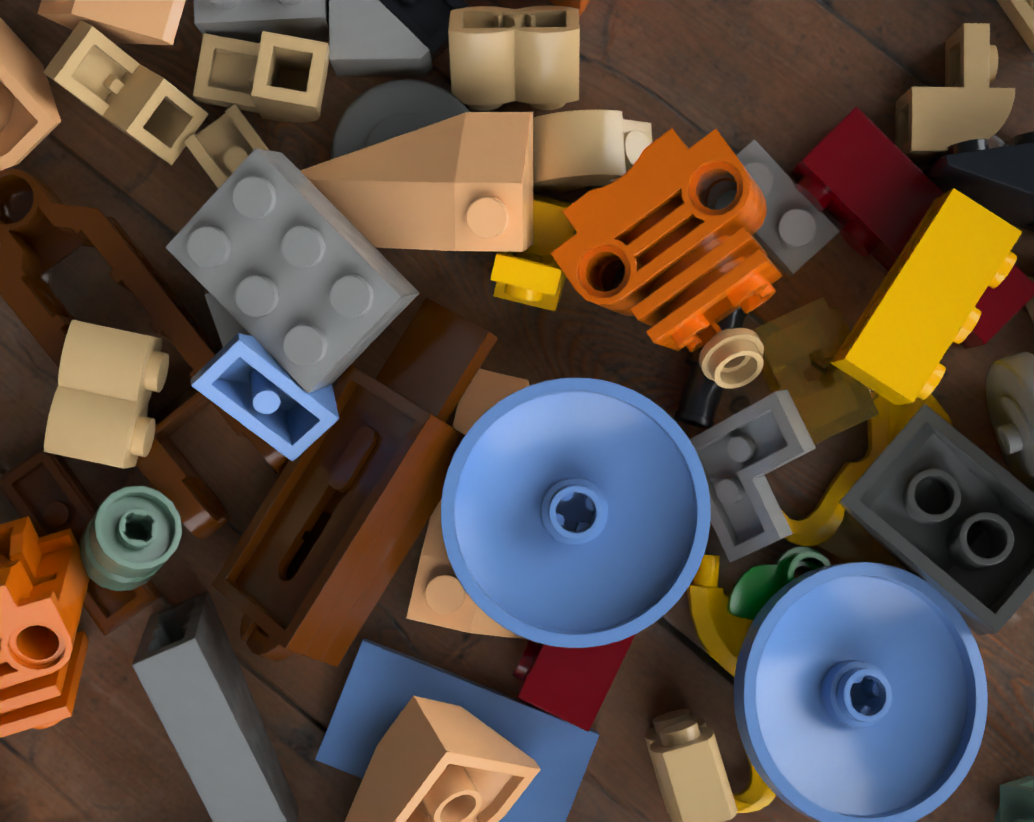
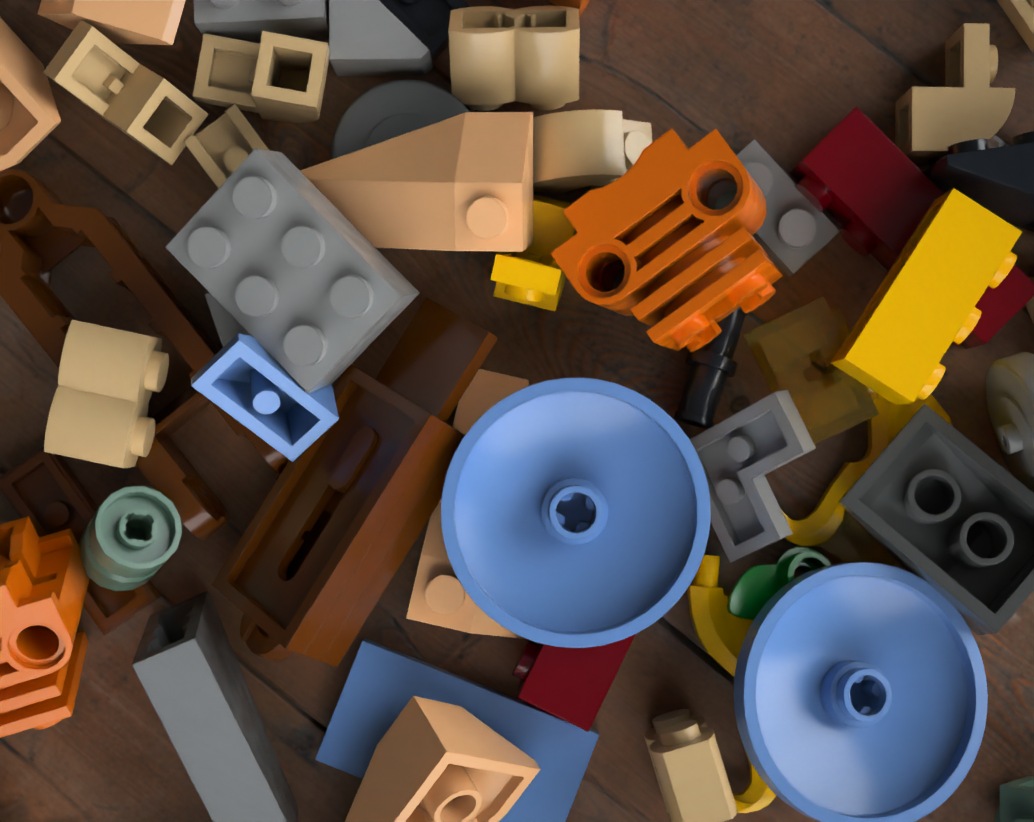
(732, 357): tan plate -> none

